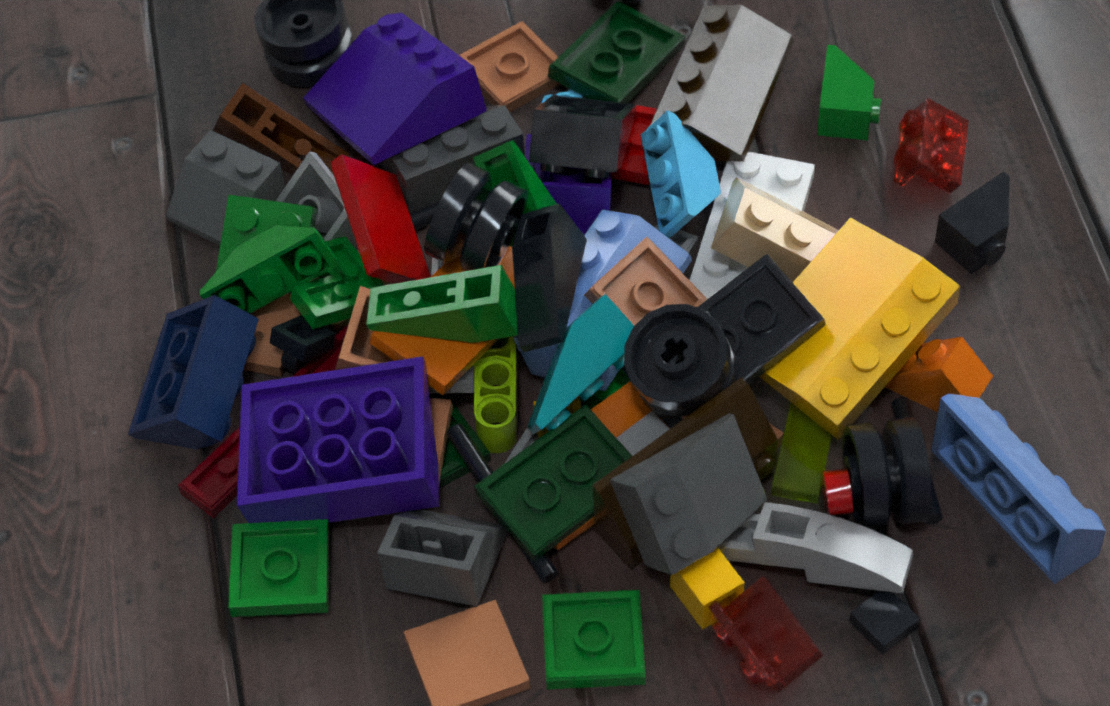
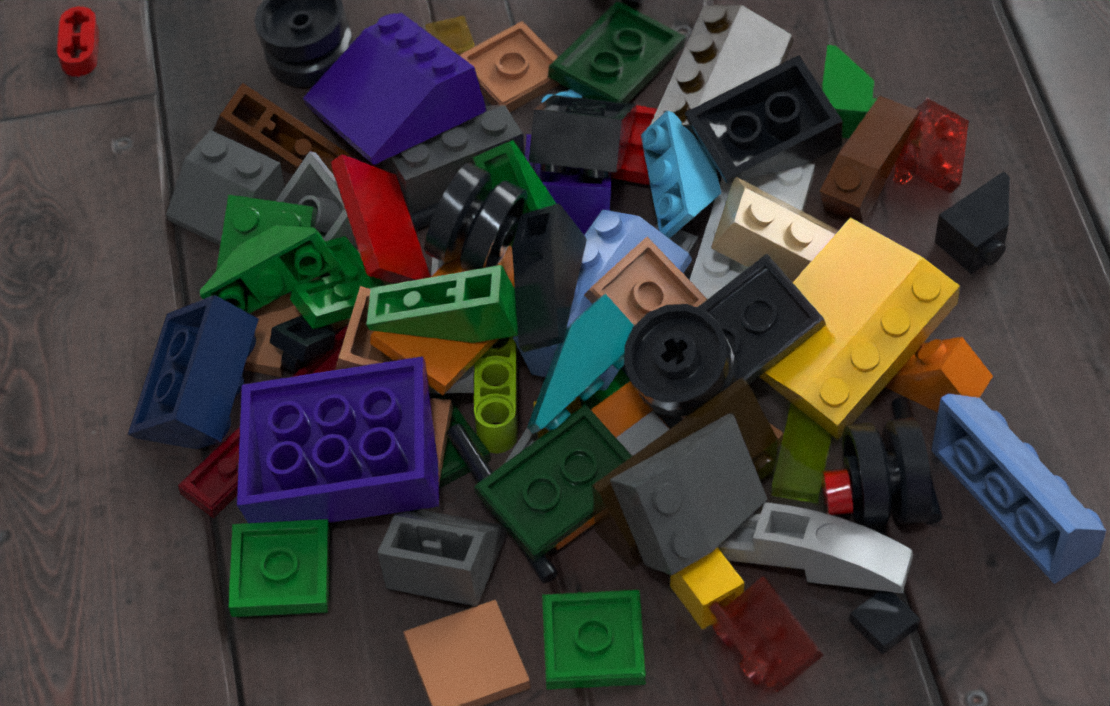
(70, 41): none -> red beam
(452, 33): none -> clear yellow tile
(768, 123): none -> black slope
(867, 160): none -> reddish brown slope

